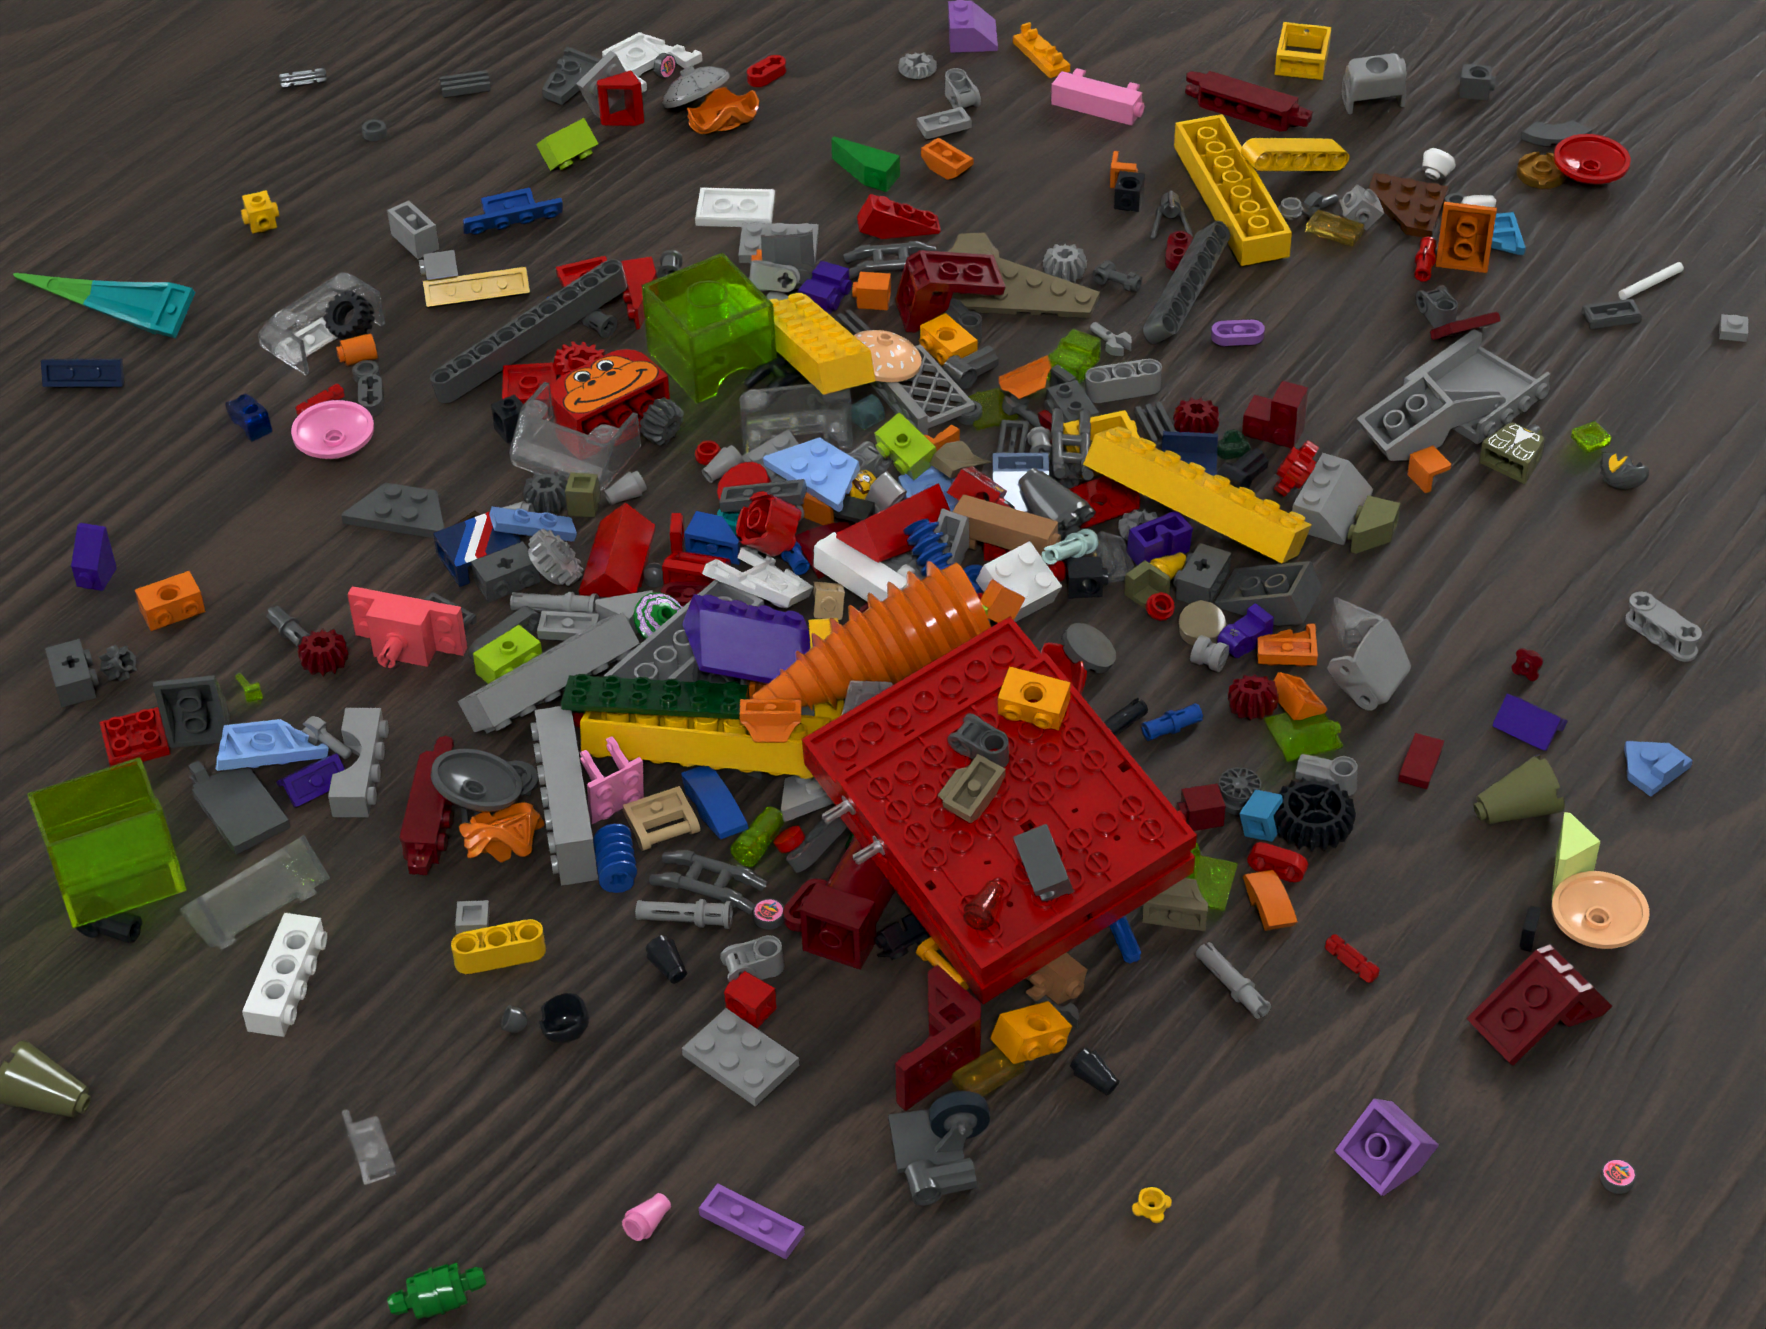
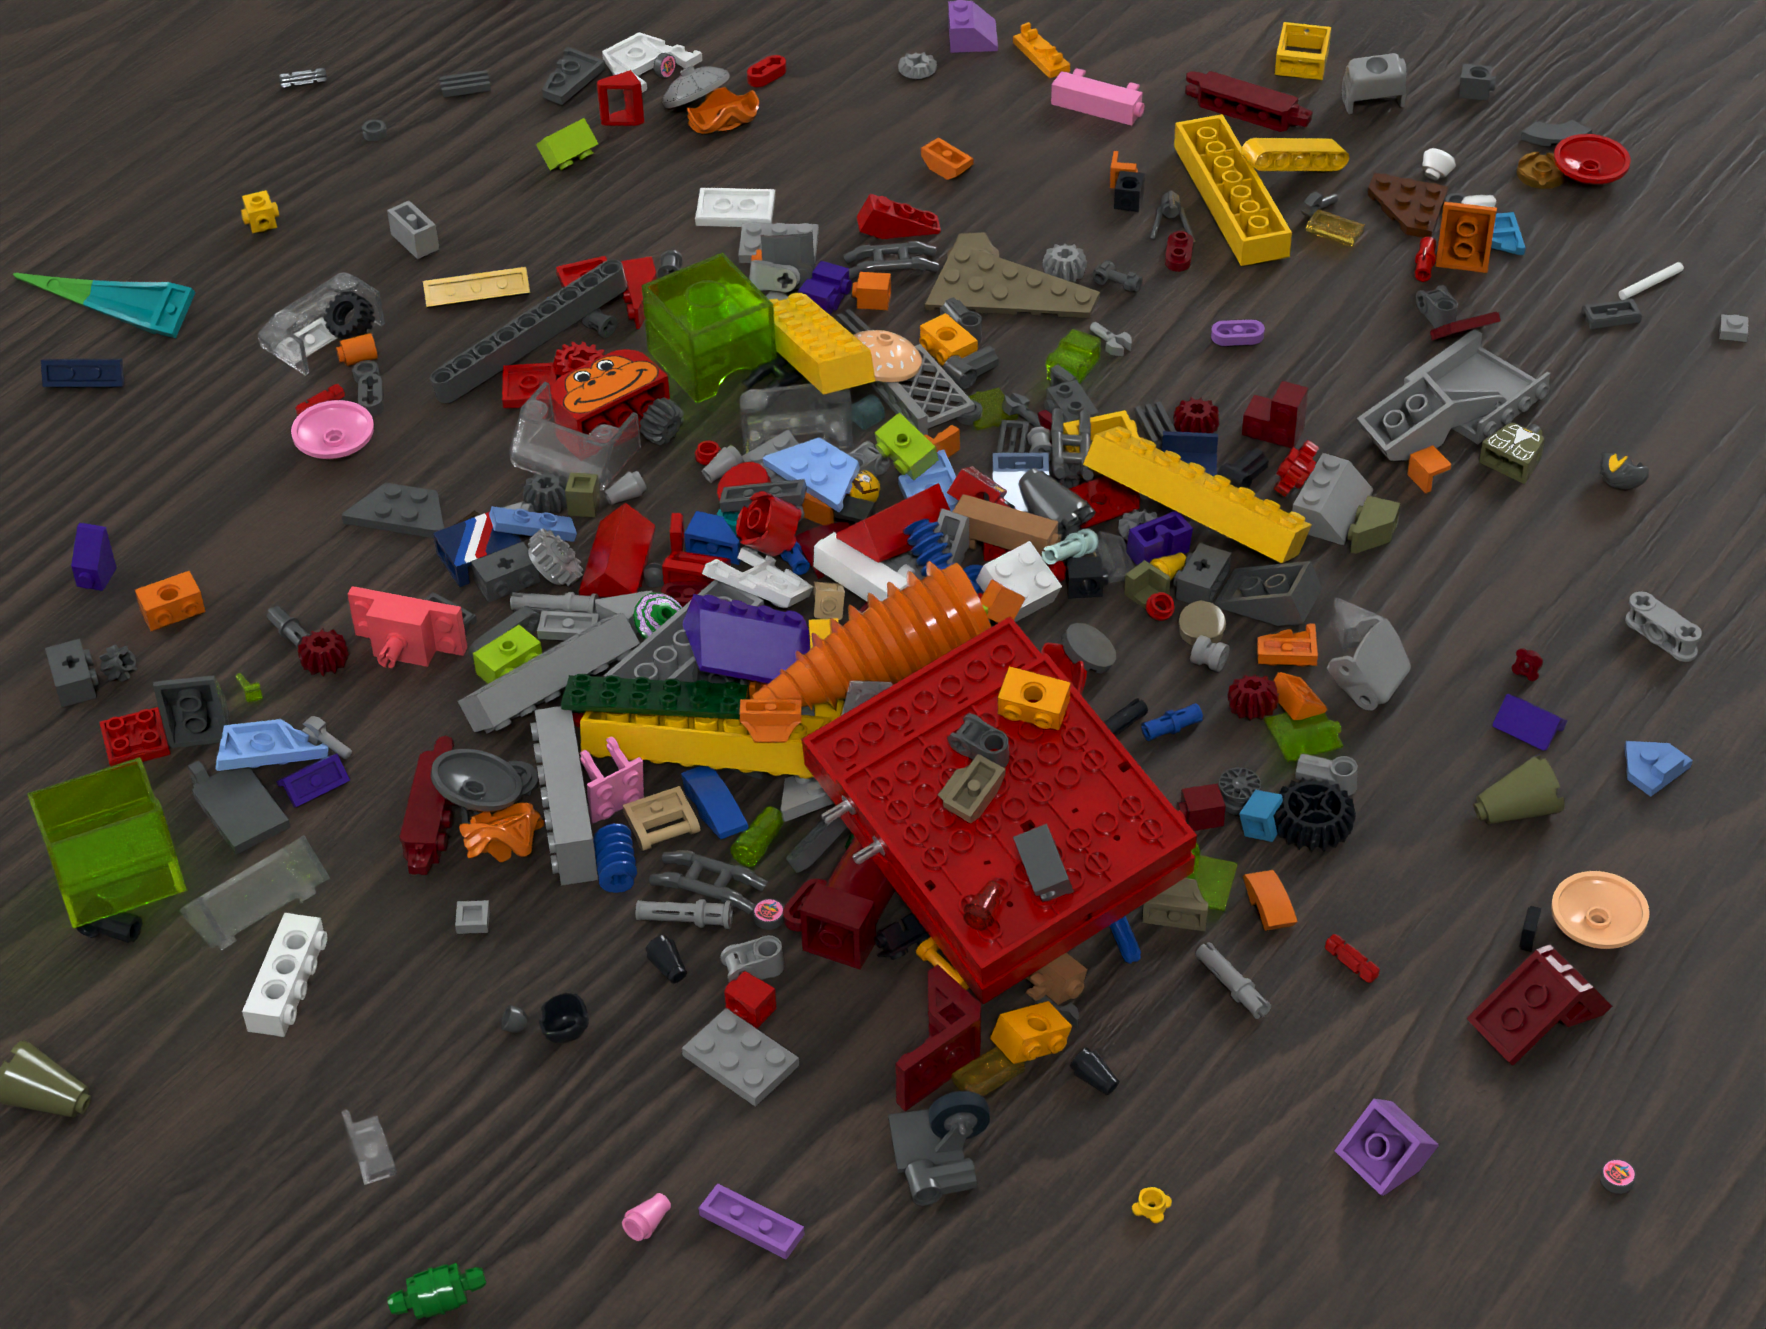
(249, 416): clear blue leg -> none
(353, 789): light grey arch -> none
(438, 265): light grey brick -> none
(498, 946): yellow beam -> none
(505, 416): black brick -> none
(509, 209): blue bracket -> none
(606, 67): light grey plate -> none
(789, 839): red tile -> none
(867, 164): green slope -> none
(885, 492): light grey piece -> none
(944, 123): light grey plate -> none
(945, 274): dark red bracket -> none
(954, 457): dark tan slope -> none
(960, 89): light grey piece -> none
(1027, 378): orange slope -> none
(1123, 380): light grey beam -> none
(1186, 282): dark grey beam -> none
(1232, 445): clear green tile -> none
(1244, 633): dark purple leg -> none
(1285, 863): red beam -> none
(1290, 208): light grey plate -> none
(1361, 206): light grey brick -> none
(1421, 761): dark red tile -> none
(1575, 850): yellowish green slope -> none
(1591, 437): clear neon green plate -> none

